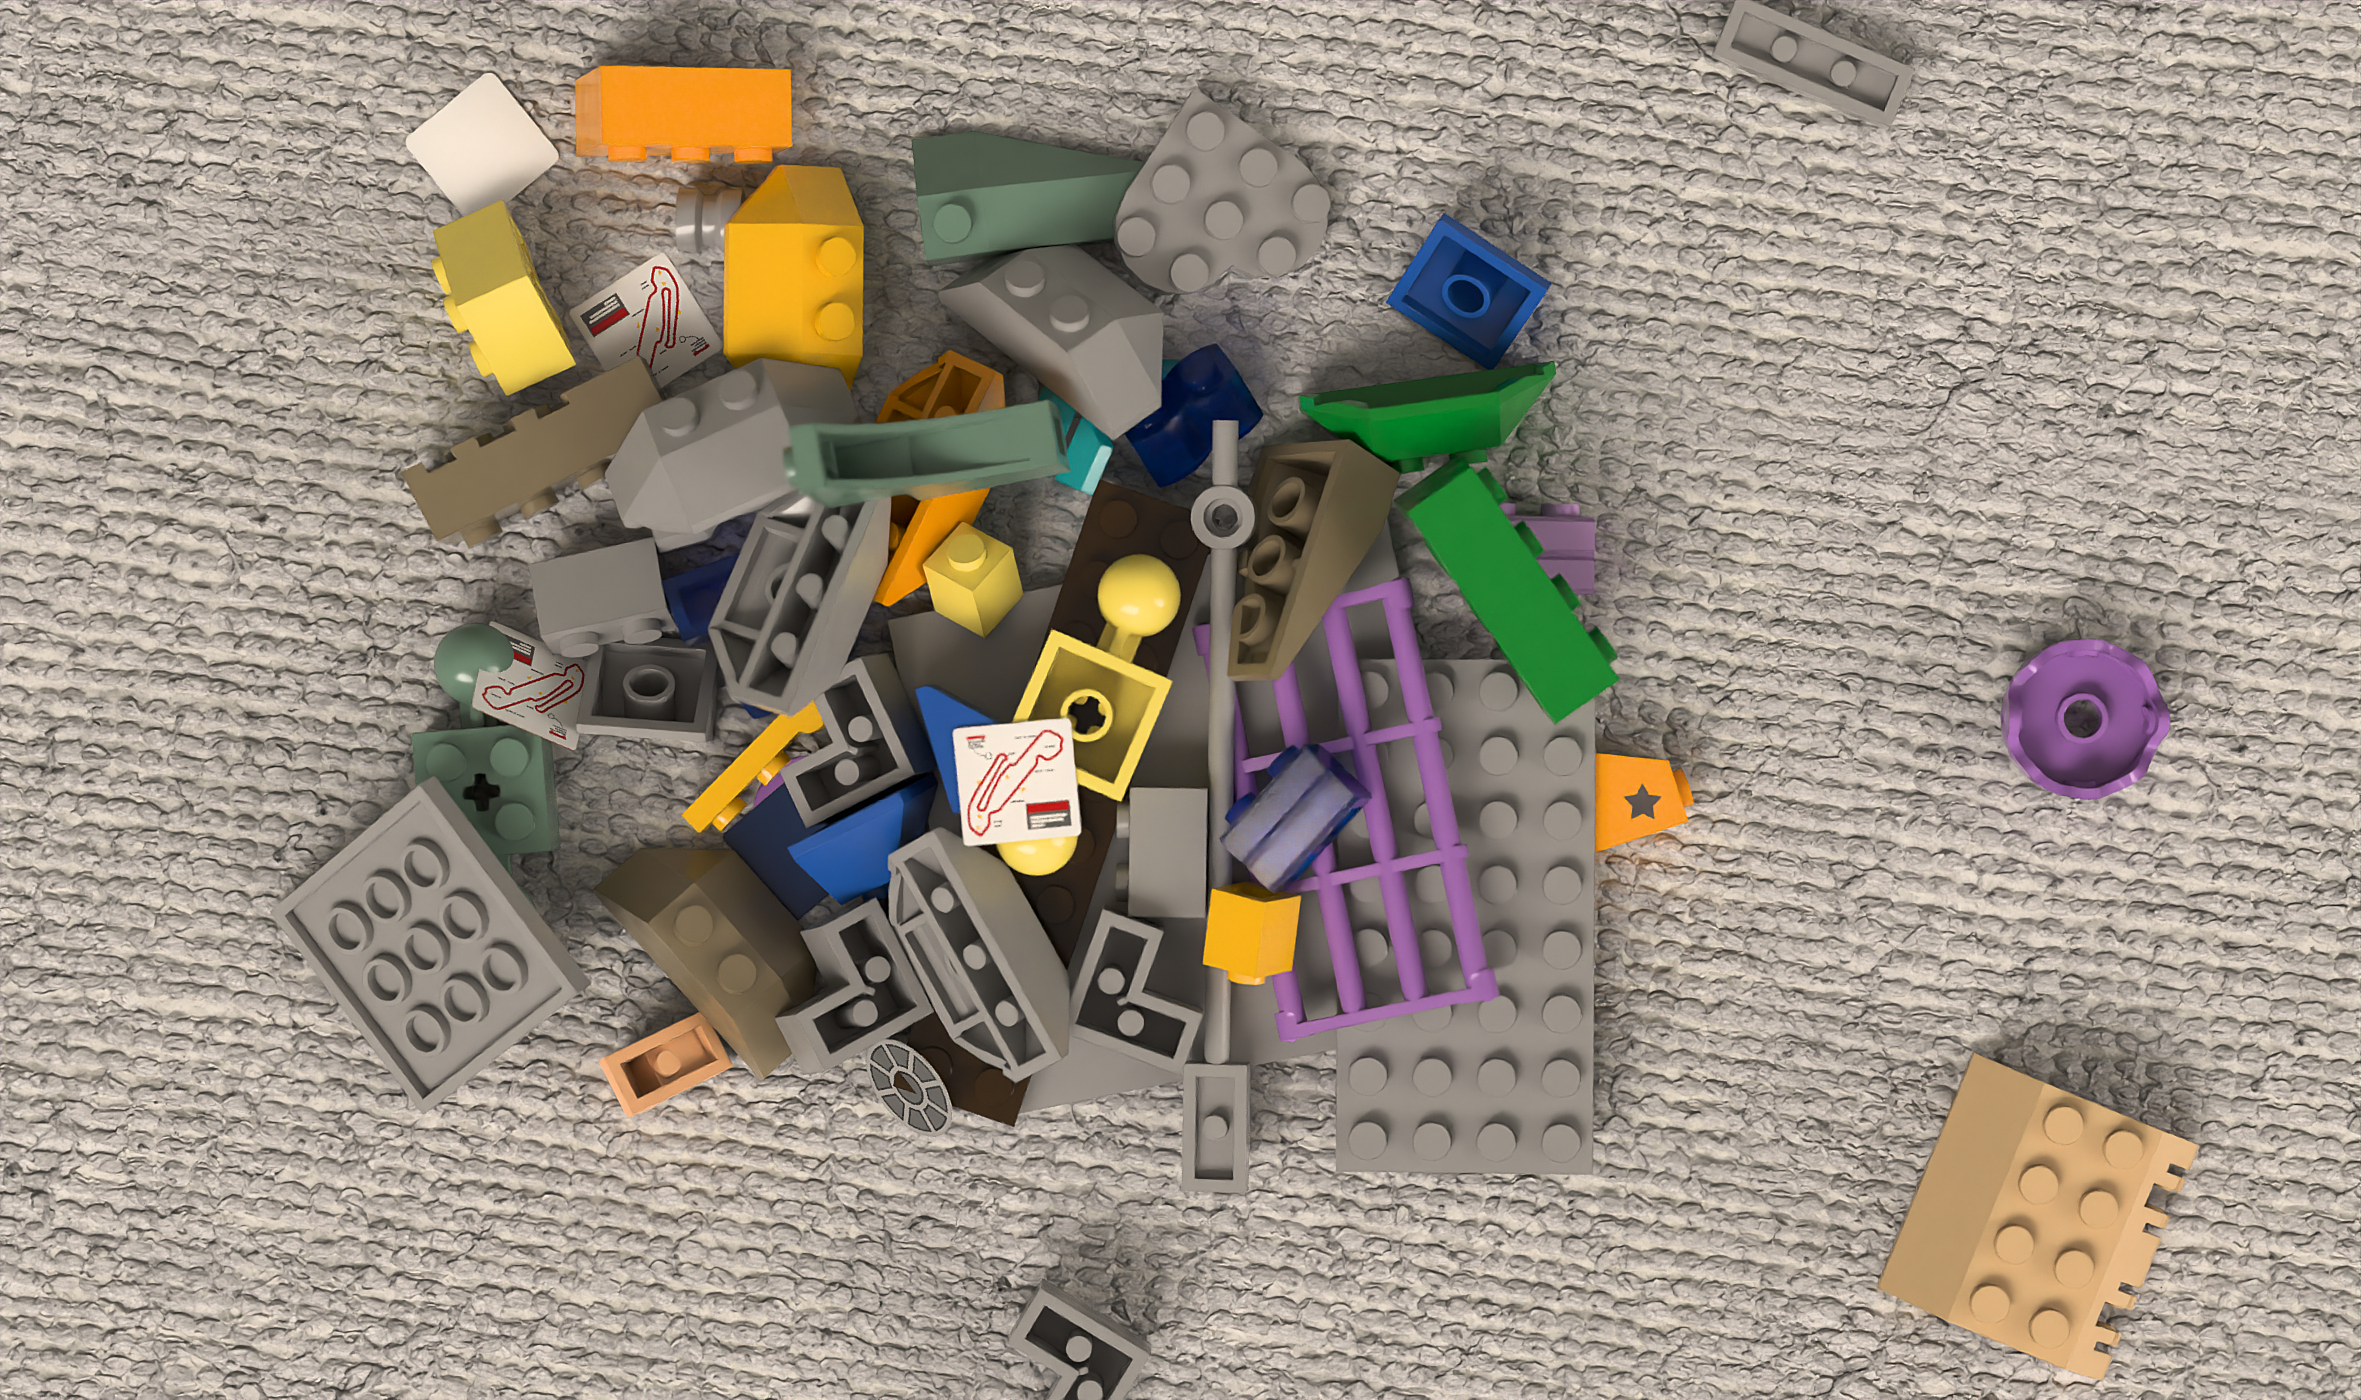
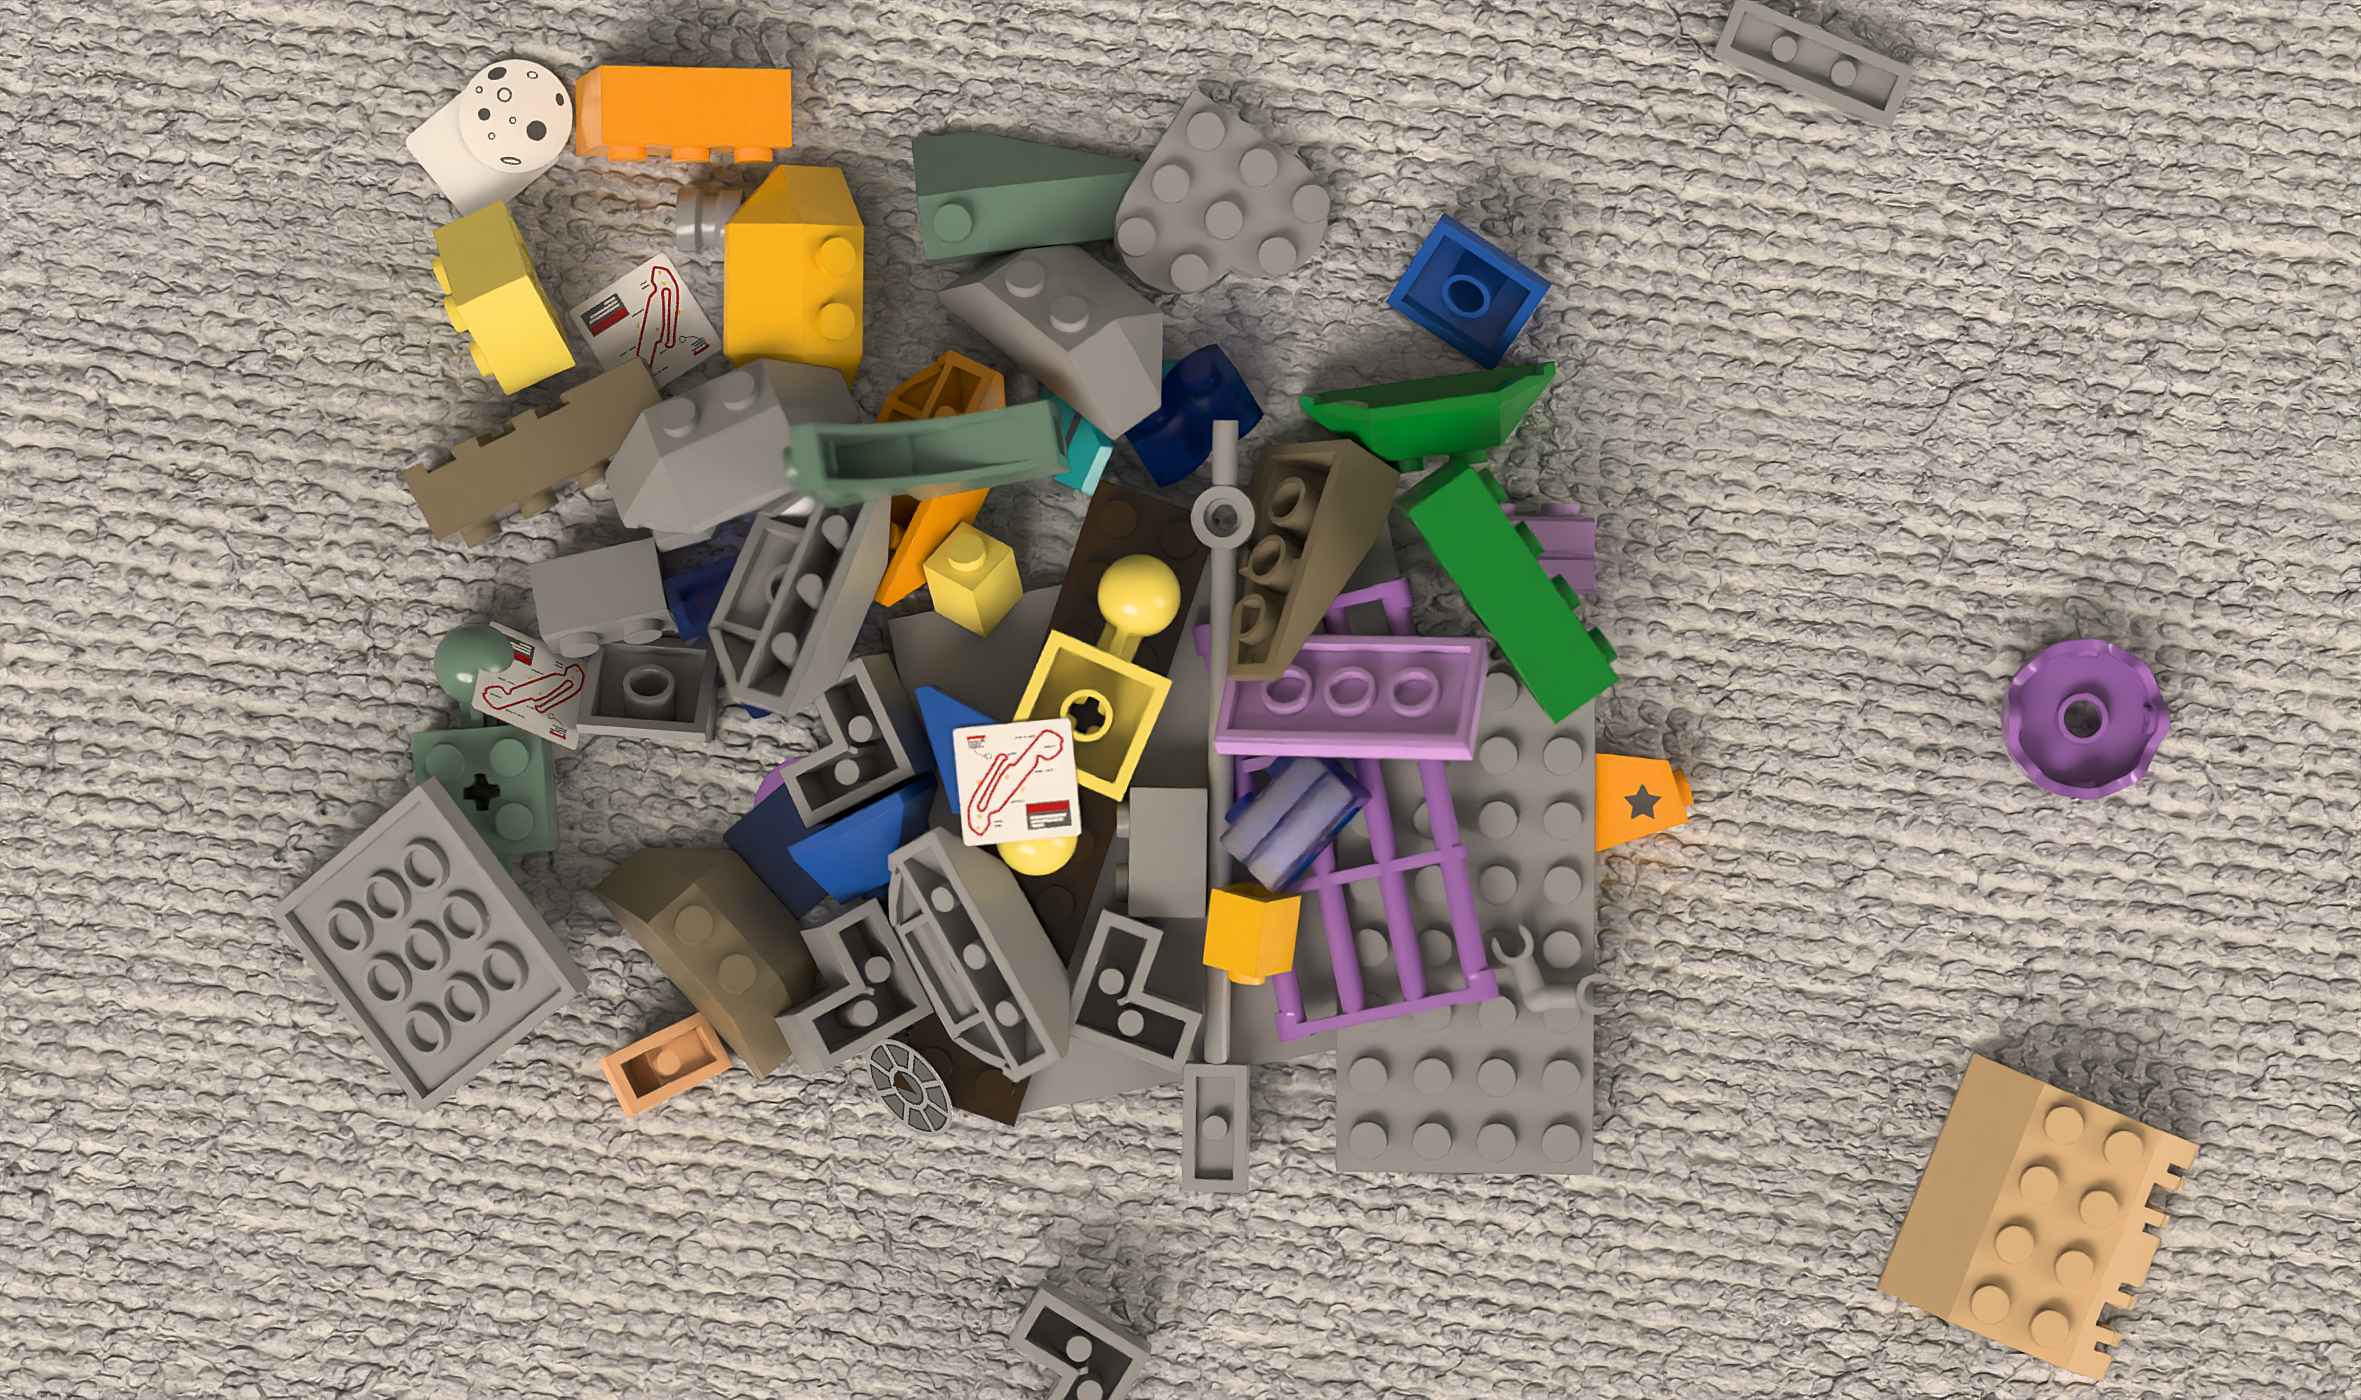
(515, 116): none -> white sticker
(759, 761): yellow plate -> none
(1362, 700): none -> lavender tile
(1542, 996): none -> light grey arm

